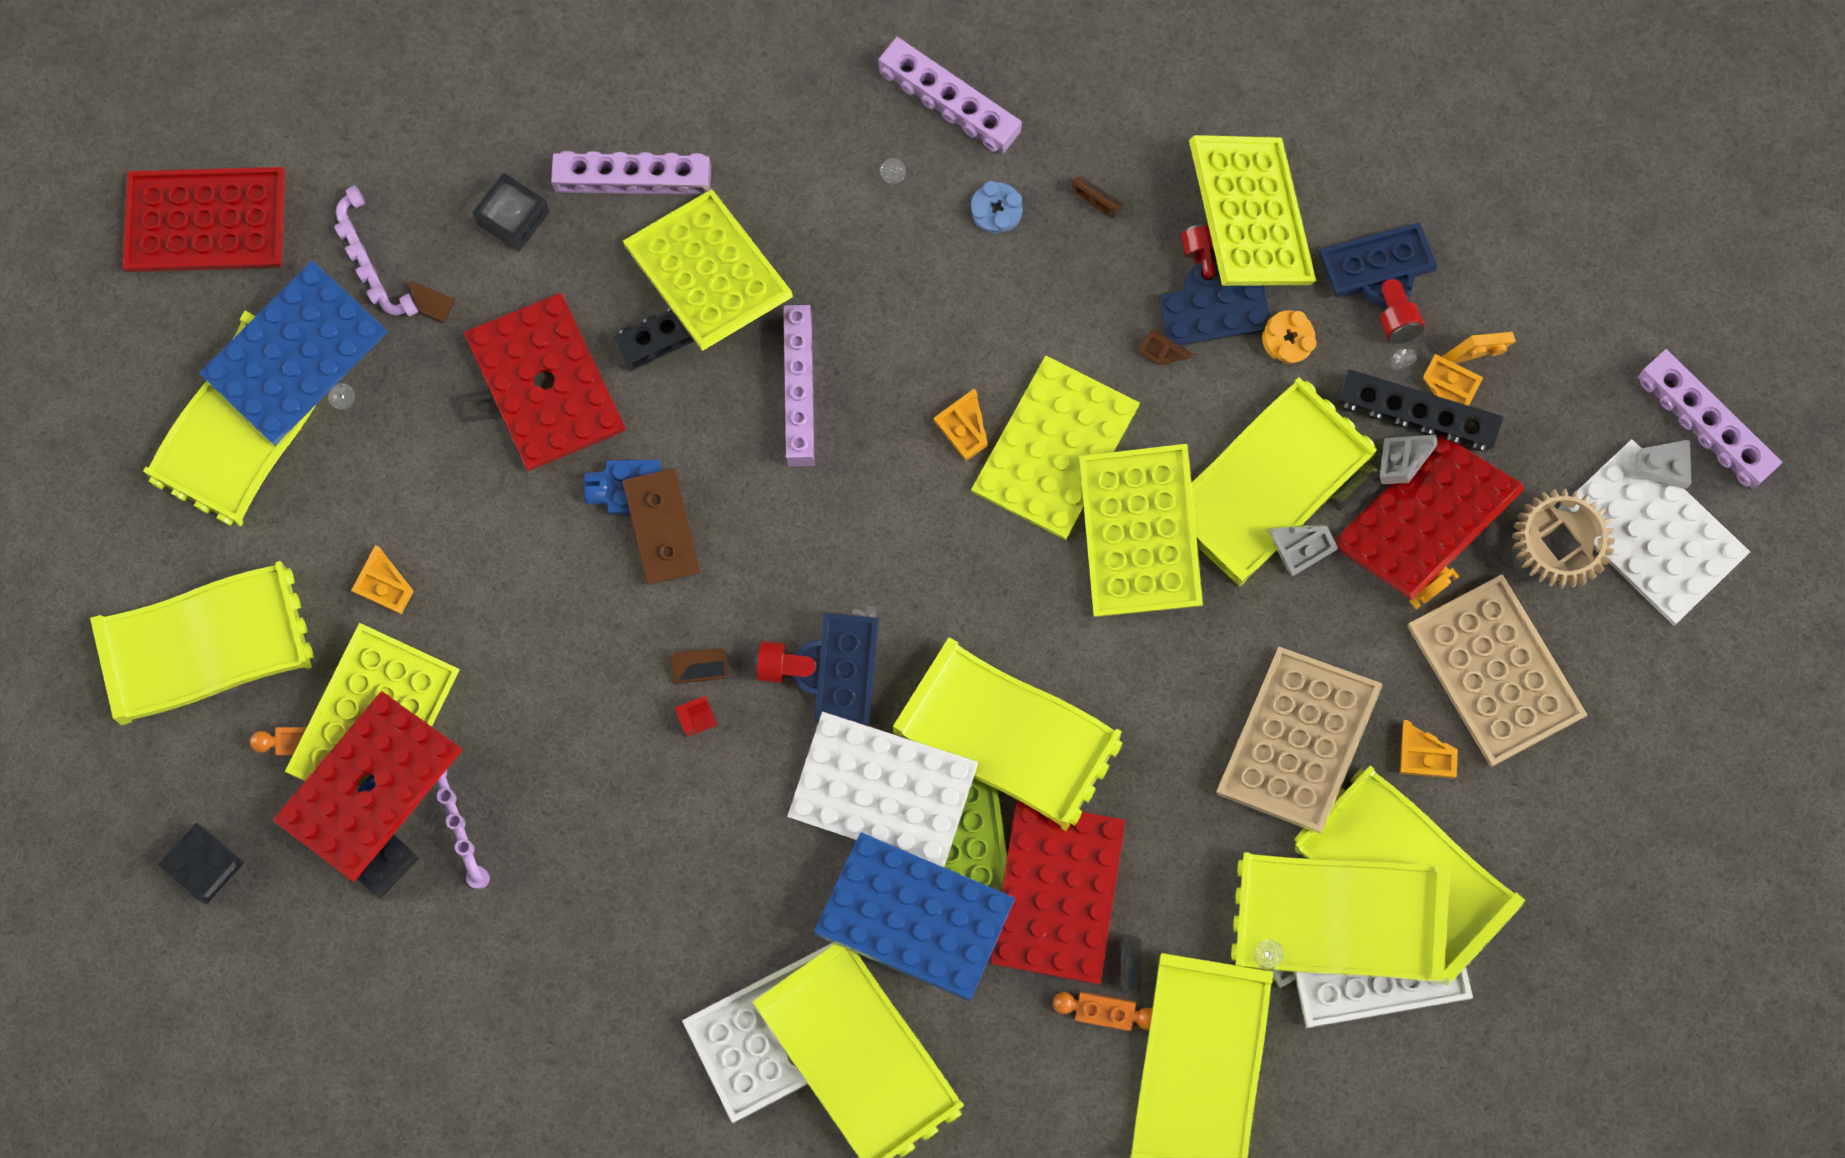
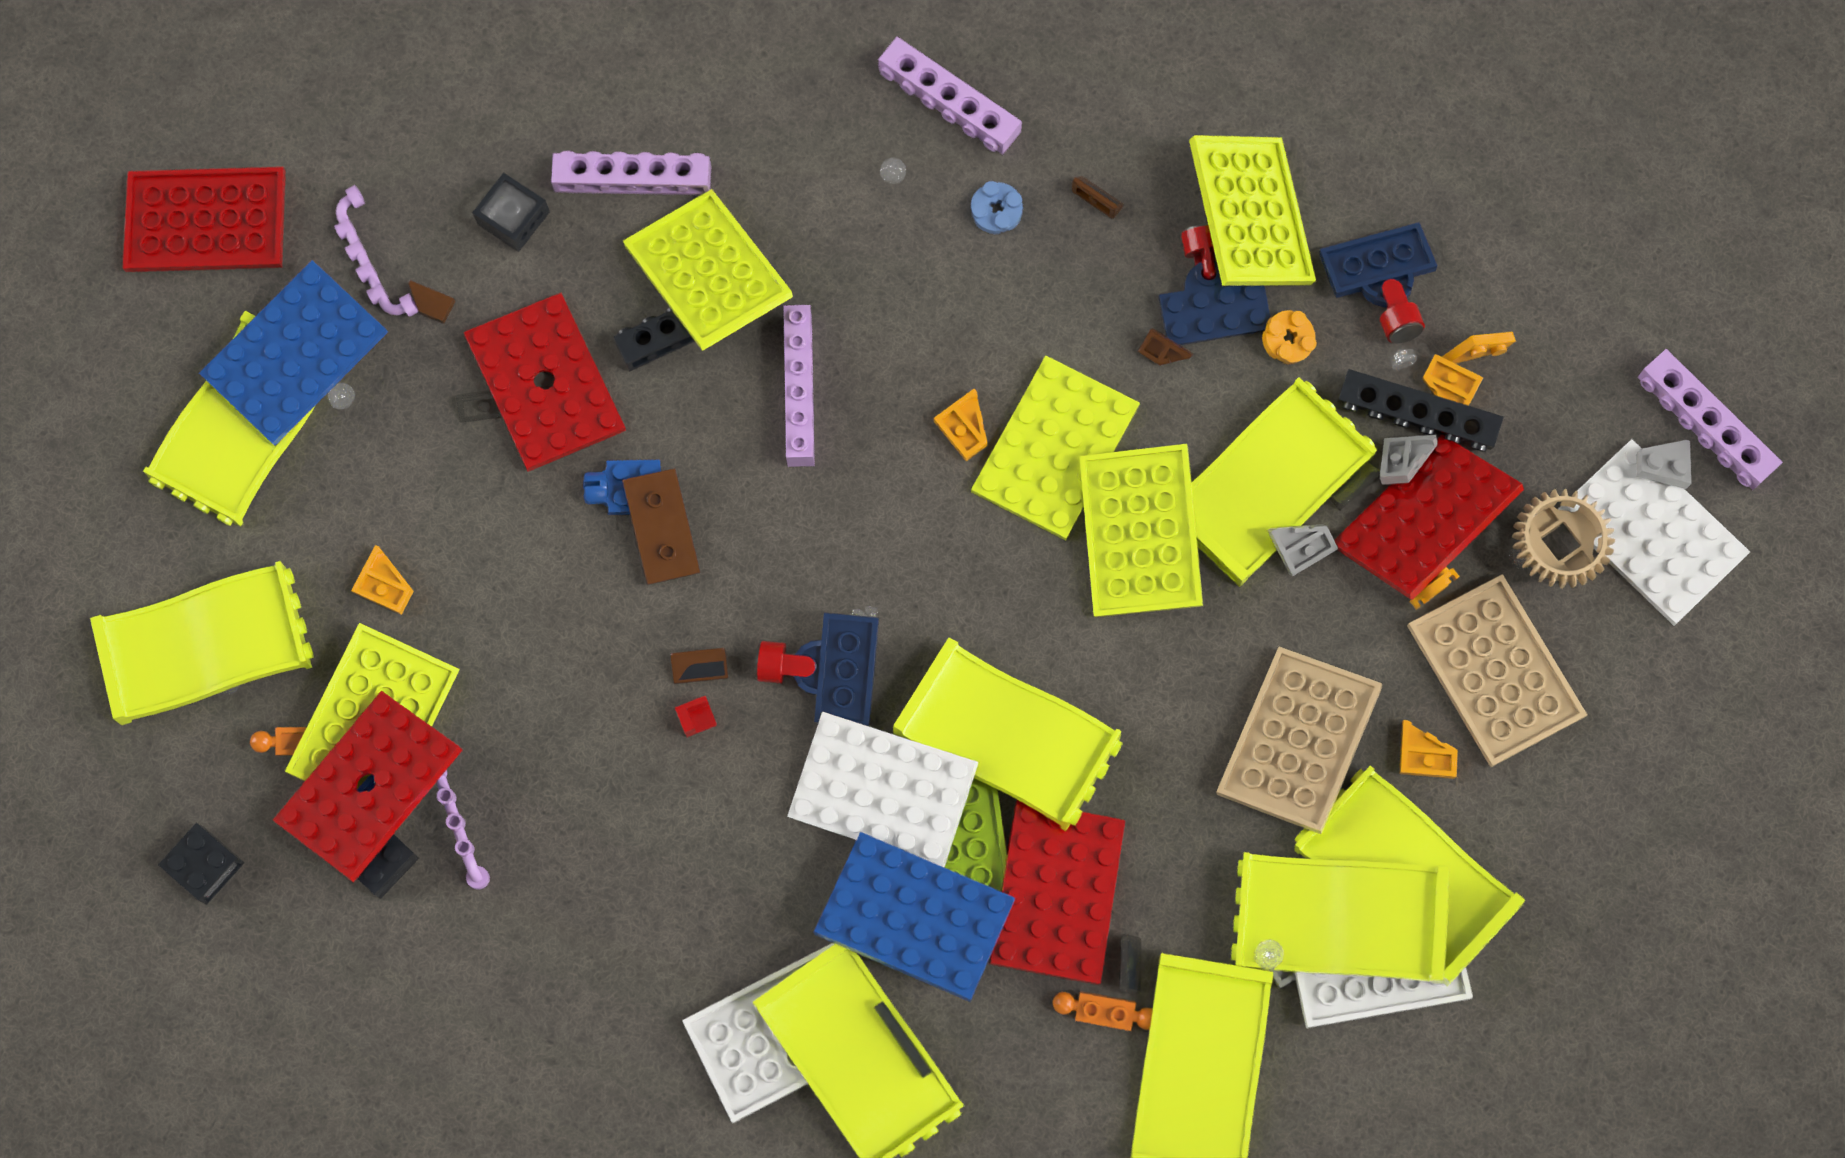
(902, 1039): none -> pearl dark grey bar

